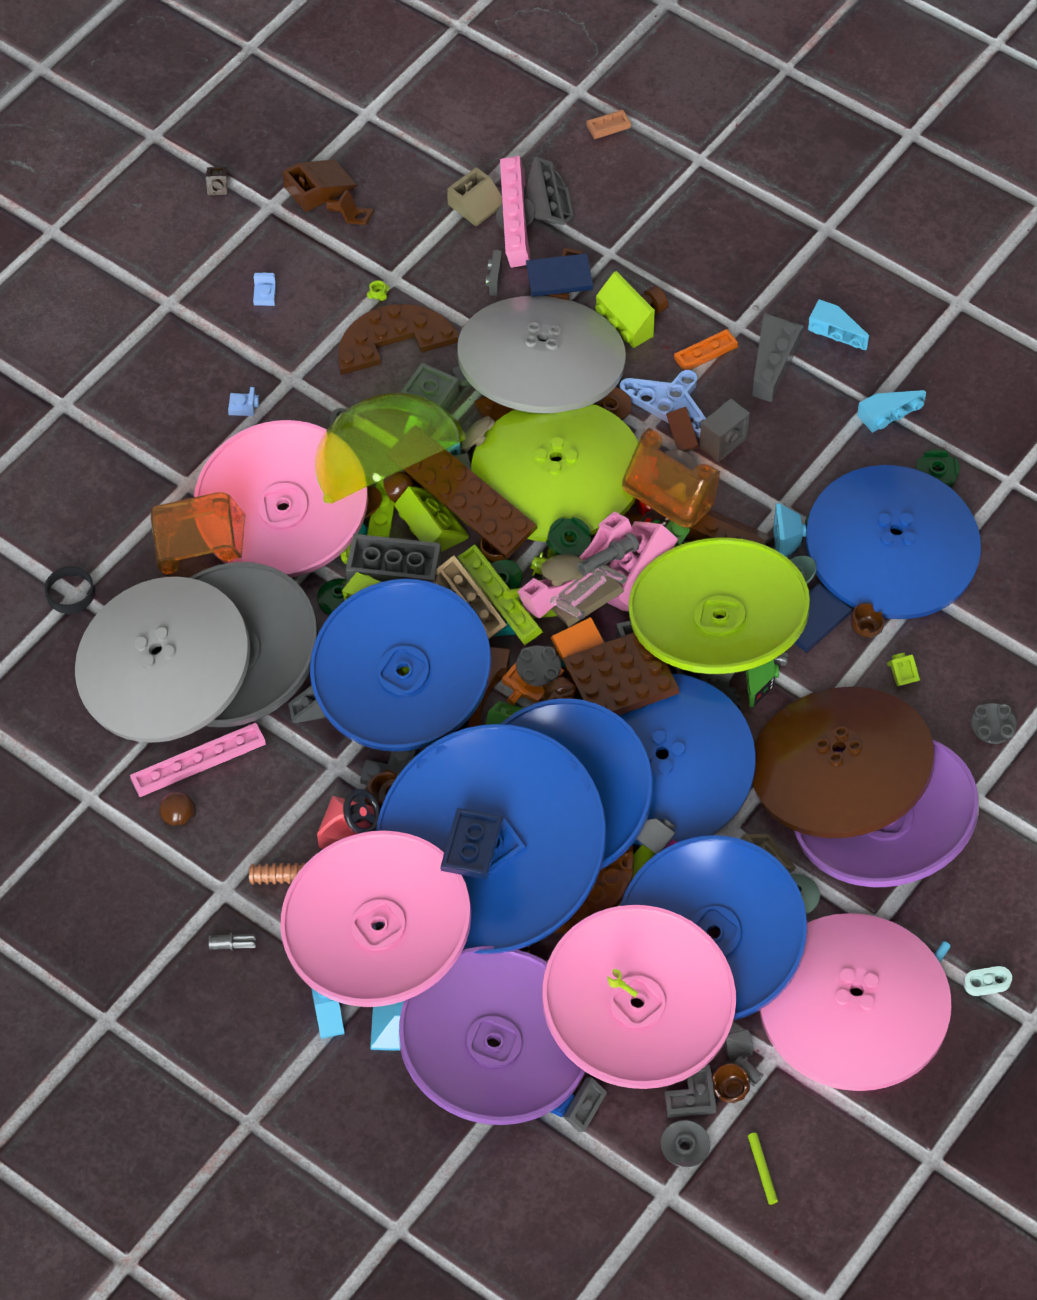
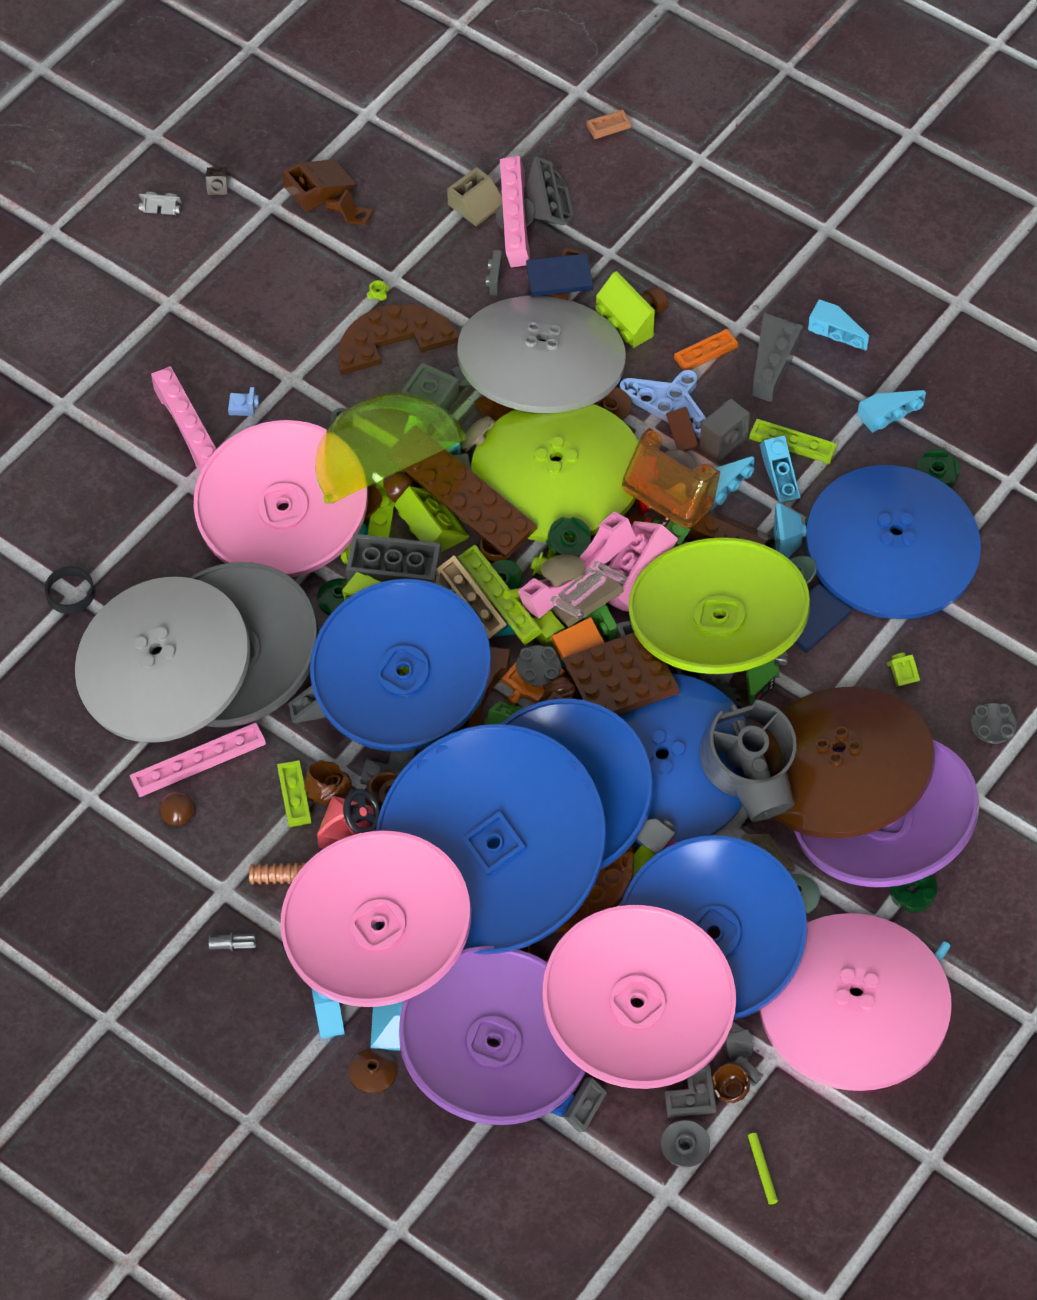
(170, 203): none -> light grey hinge
(175, 399): none -> bright pink arch
(197, 528): clear orange windscreen -> none
(264, 289): light blue bracket -> none
(294, 793): none -> lime plate
(326, 780): none -> reddish brown hair
(372, 1080): none -> reddish brown dish
(471, 843): dark blue tile -> none
(550, 626): none -> lime brick
(605, 622): none -> bright green slope
(614, 983): lime hand -> none
(616, 551): dark grey pin -> none
(731, 477): none -> medium azure slope
(758, 791): none -> dark grey animal
(780, 468): none -> medium azure slope
(796, 441): none -> lime tile
(867, 621): reddish brown hair -> none
(915, 902): none -> dark green plate
(986, 980): light aqua plate -> none

